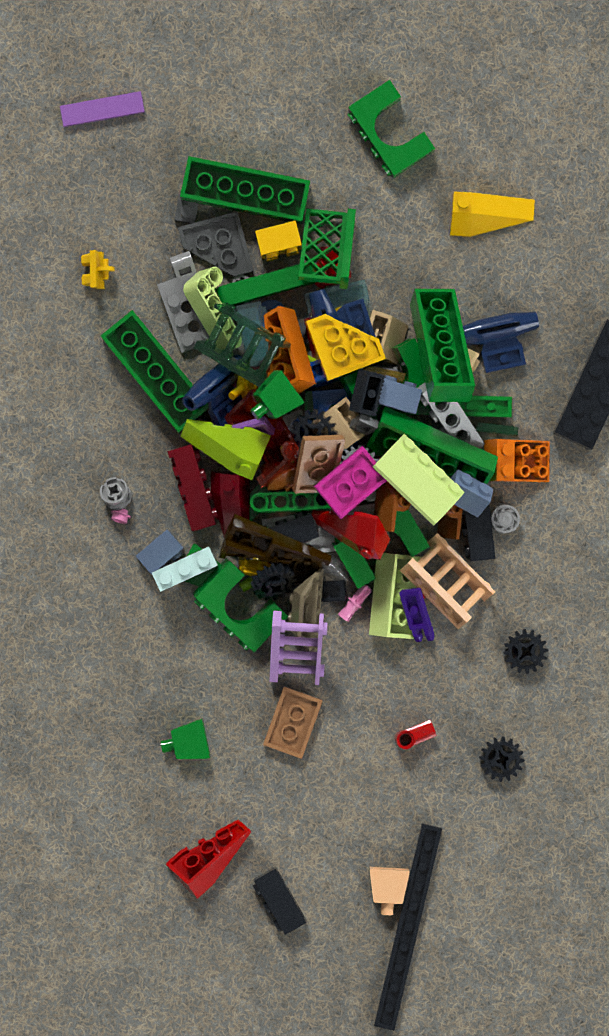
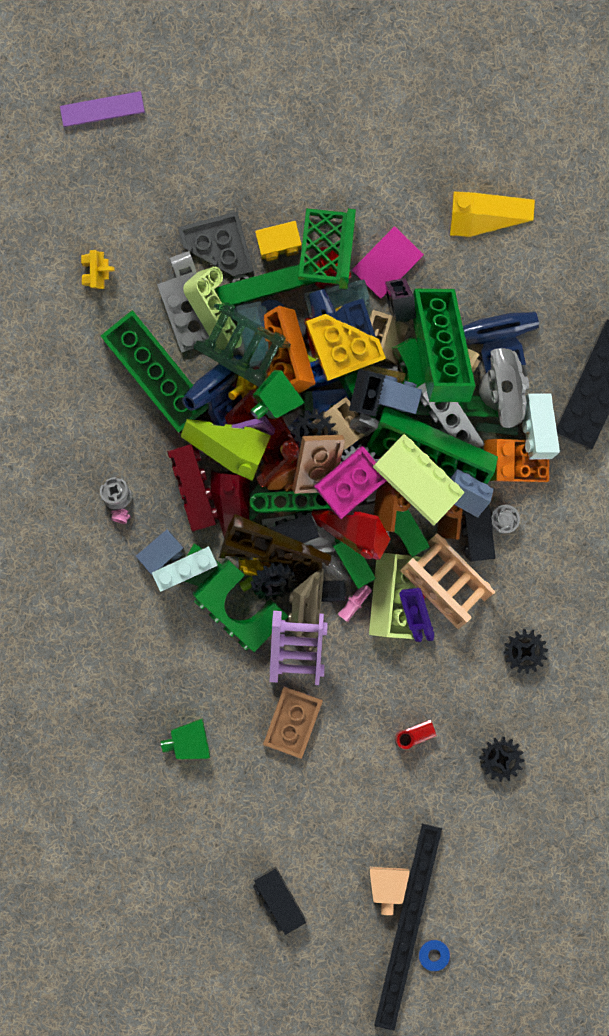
(186, 211): dark grey plate -> none
(204, 864): red wedge -> none
(245, 190): green brick -> none
(387, 261): none -> dark pink tile
(394, 158): green arch -> none
(400, 300): none -> black brick
(441, 962): none -> blue piece
(511, 405): none -> light grey piece
(540, 427): none -> light aqua brick

